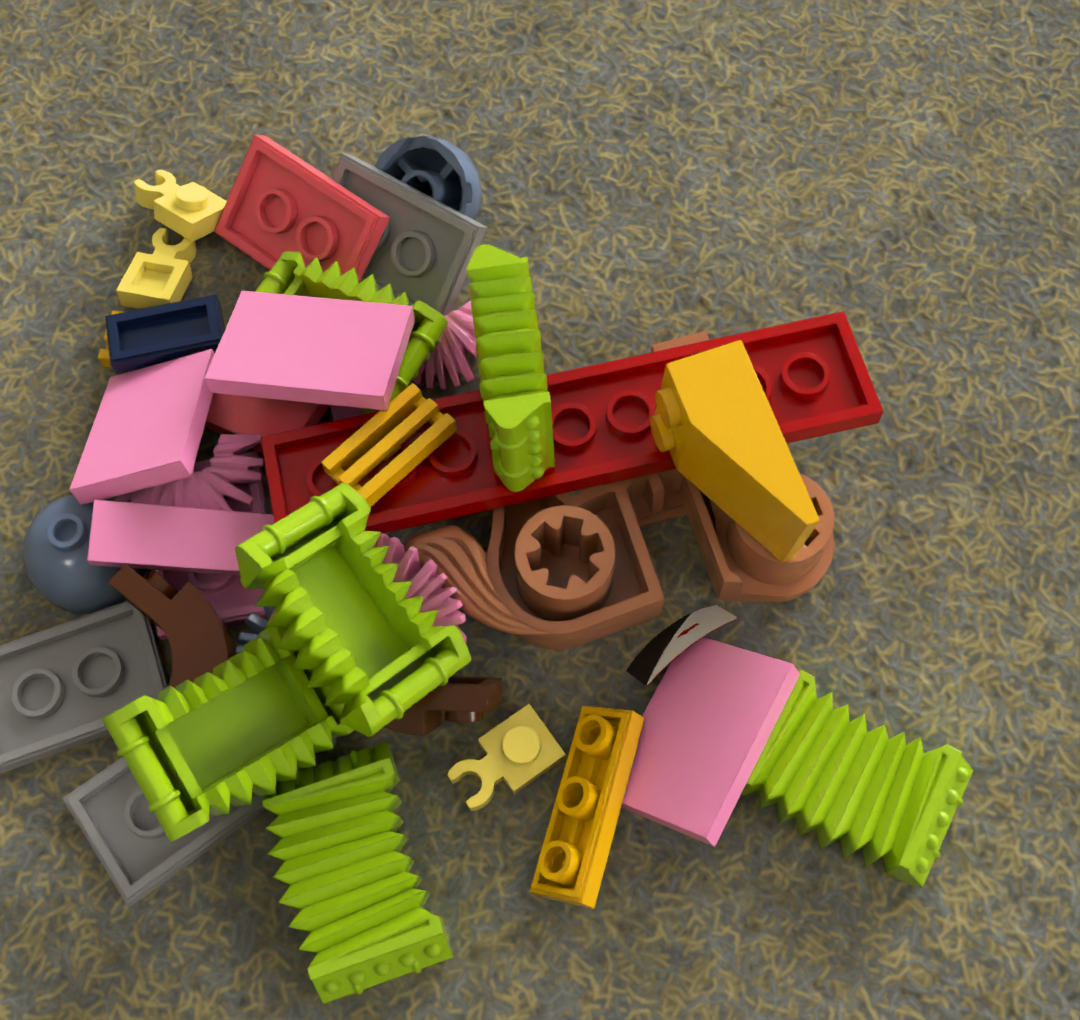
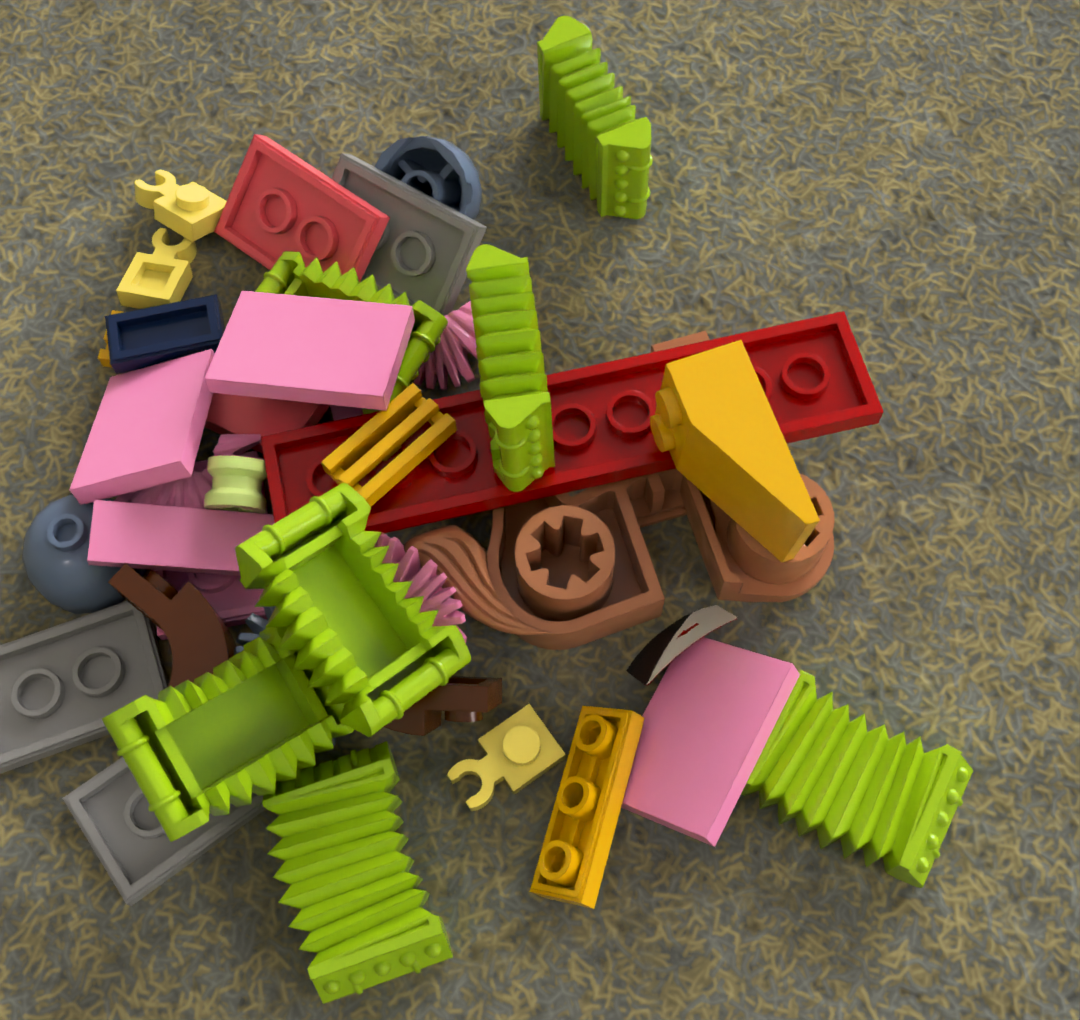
(236, 484): none -> yellowish green wheel
(594, 120): none -> lime piece

